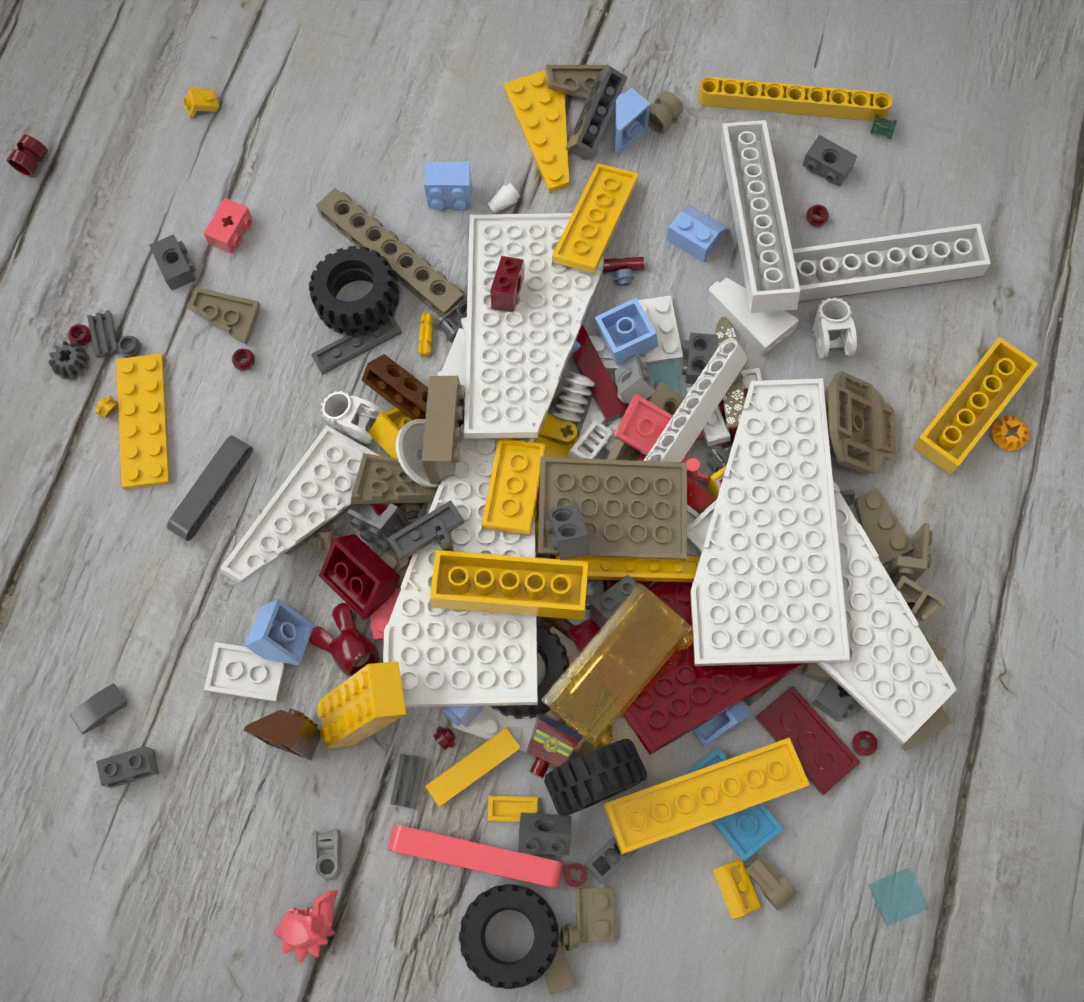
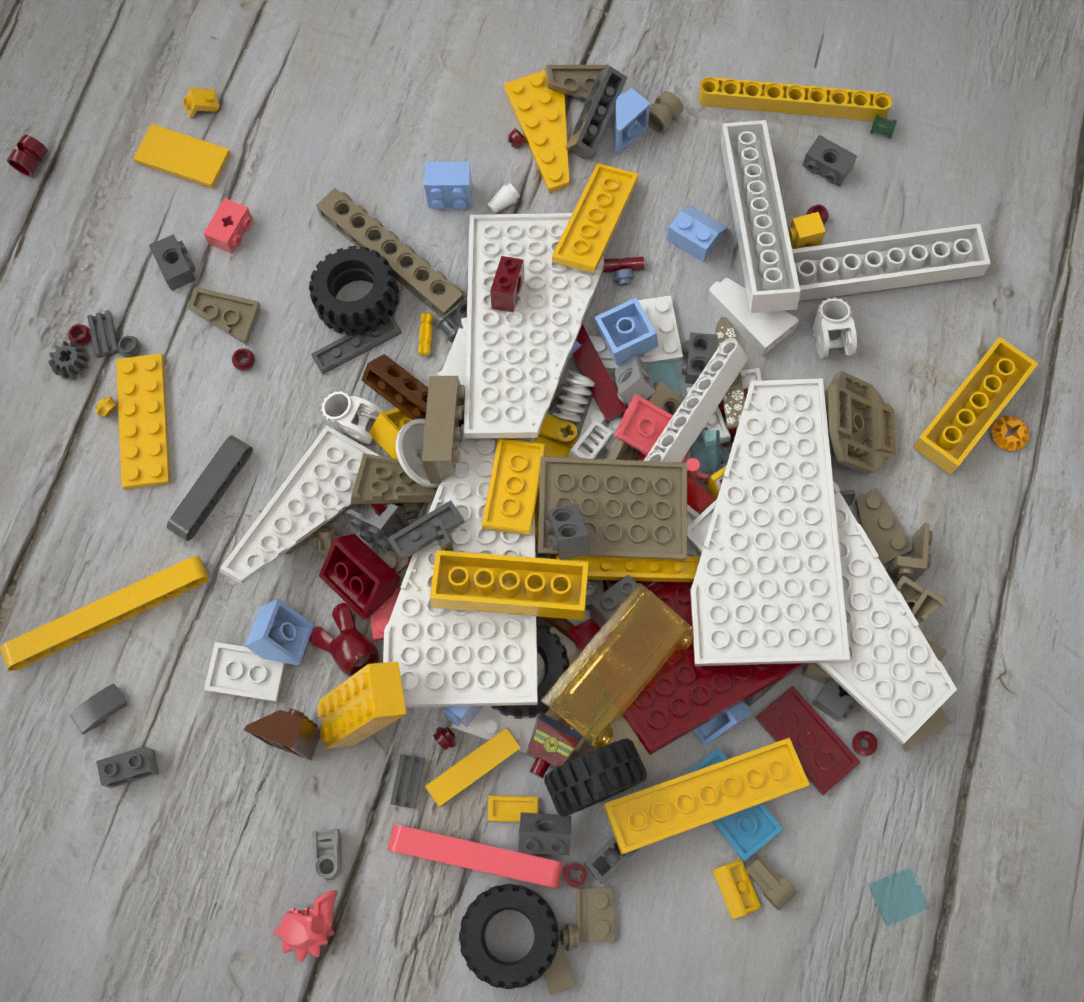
(104, 613): none -> yellow beam
(182, 155): none -> yellow tile
(516, 138): none -> dark red hinge
(707, 450): none -> clear light blue piece
(806, 231): none -> yellow brick

